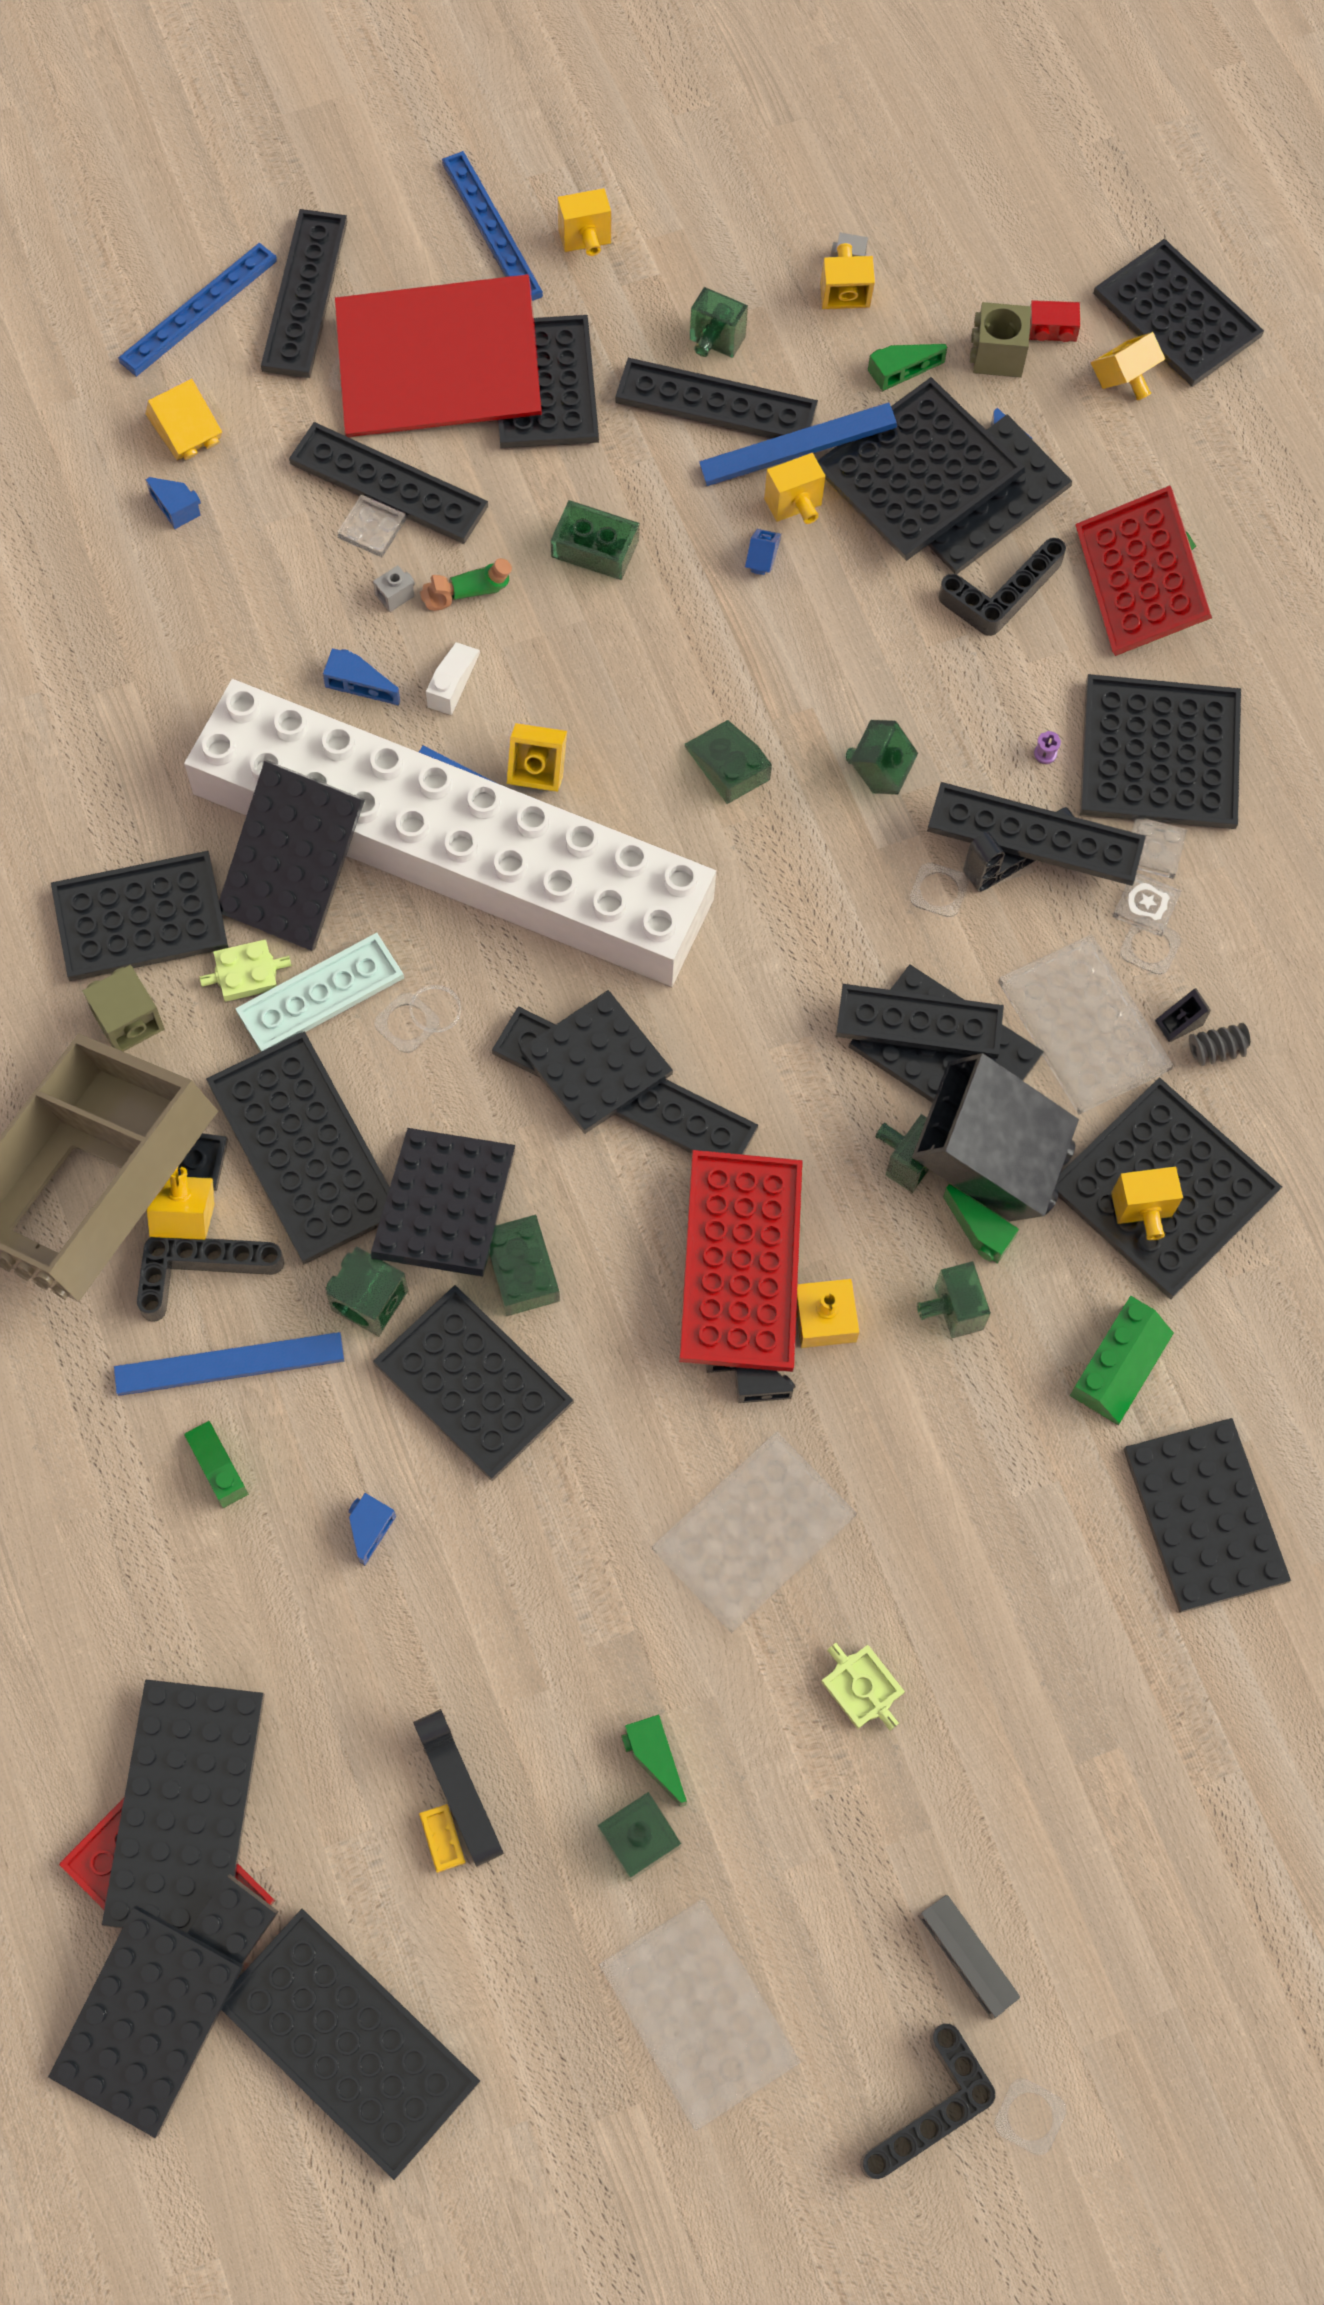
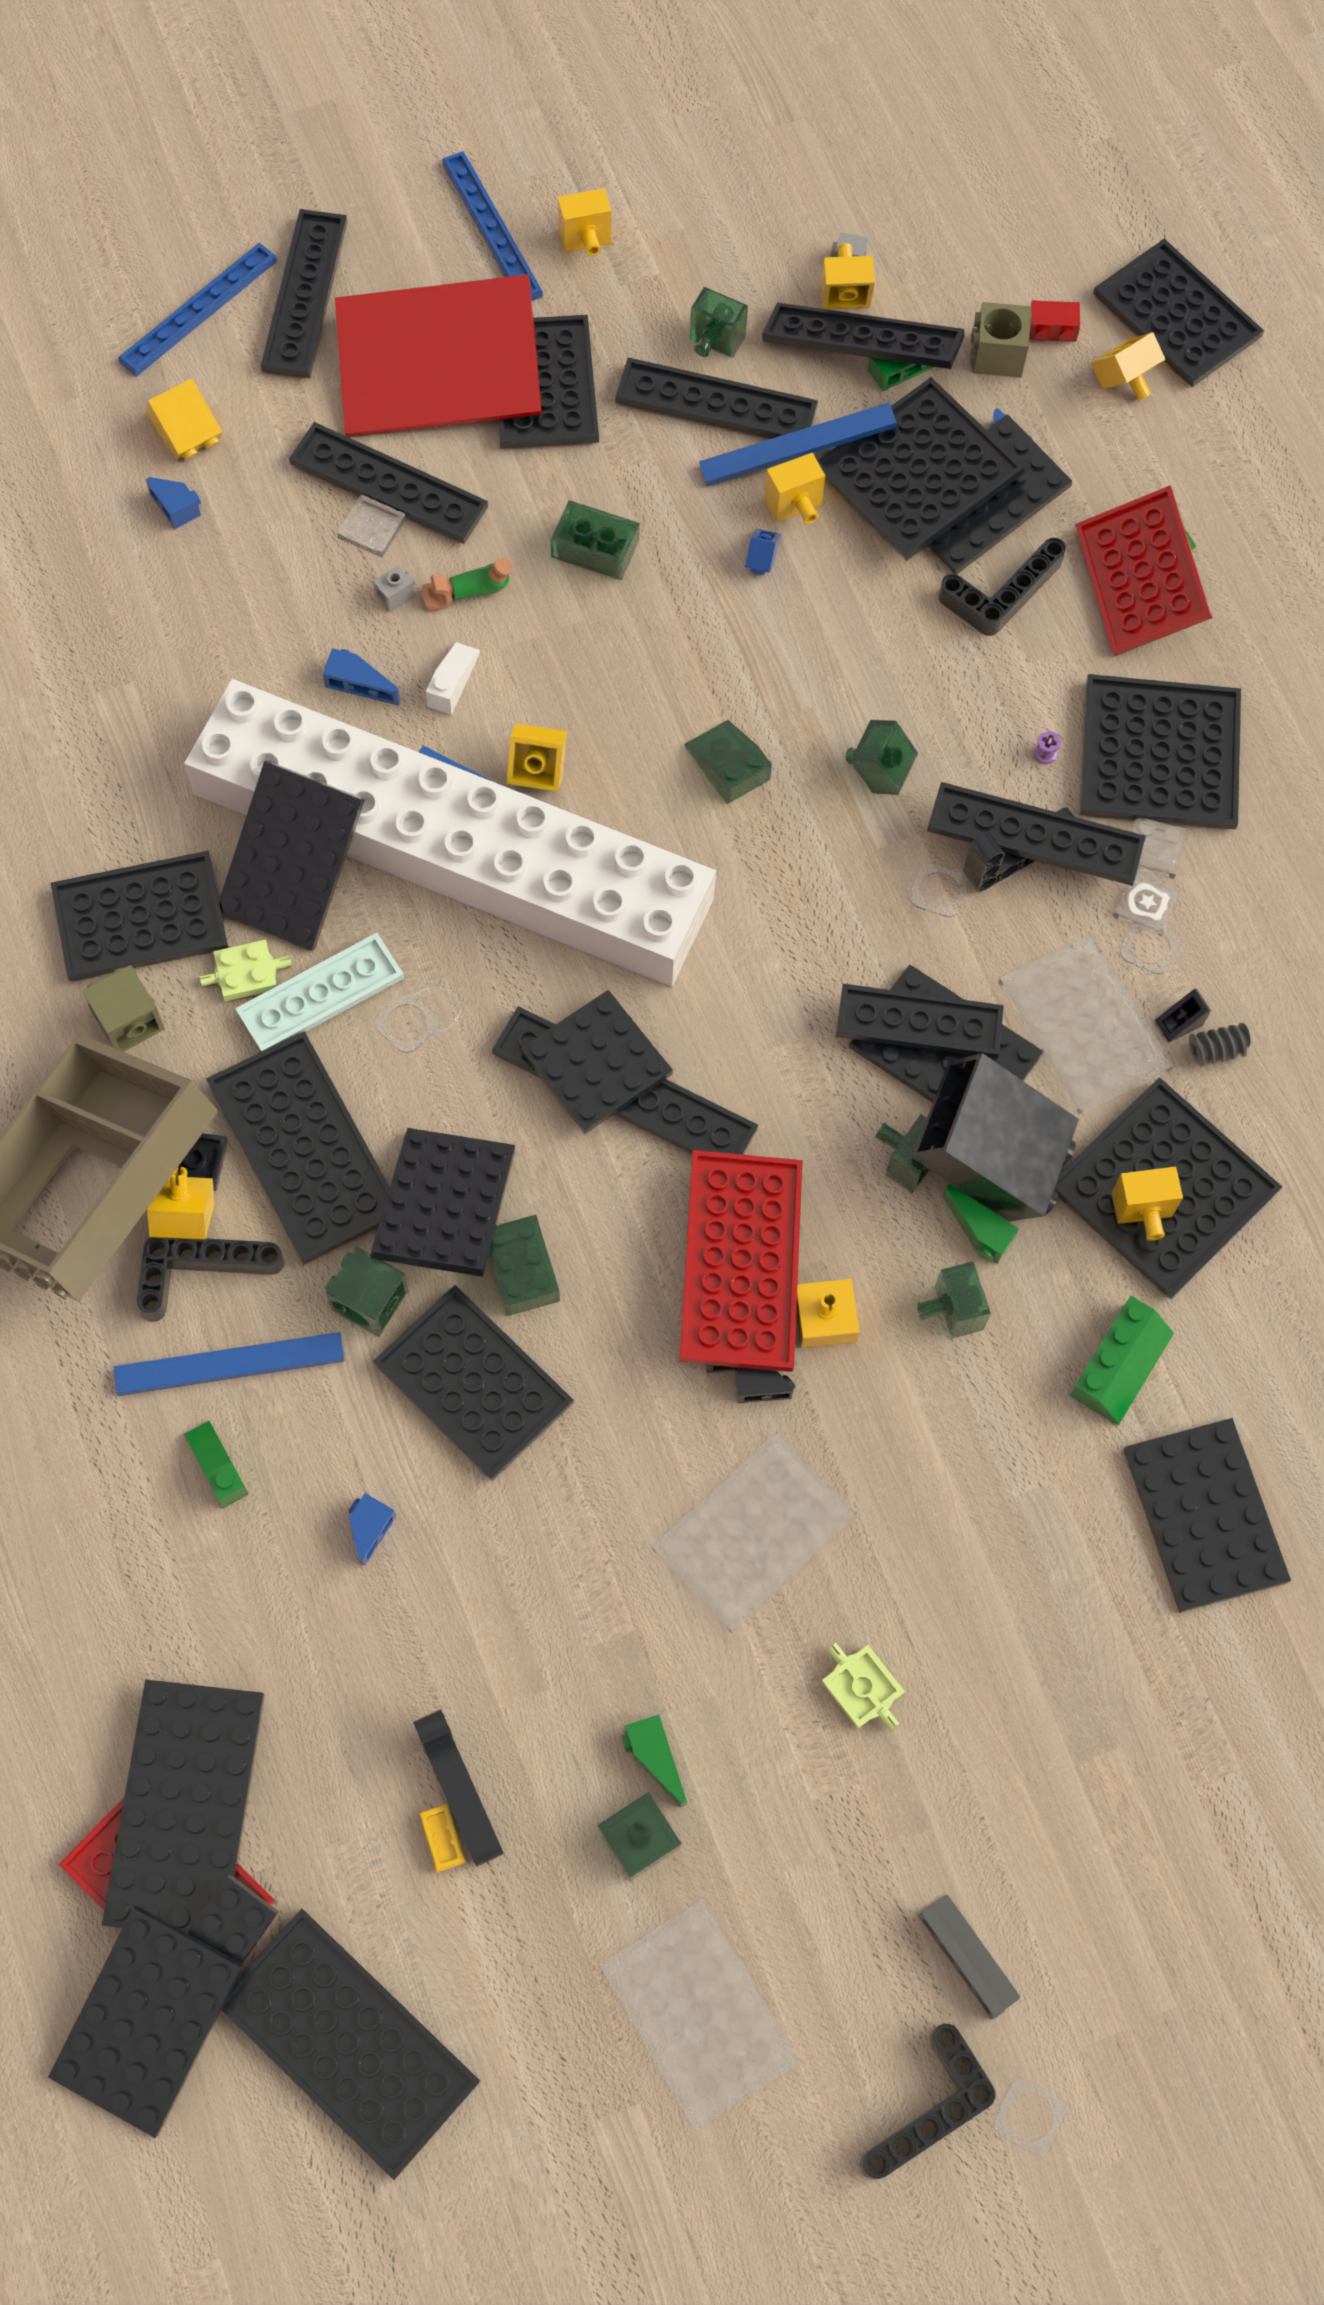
(863, 335): none -> black plate

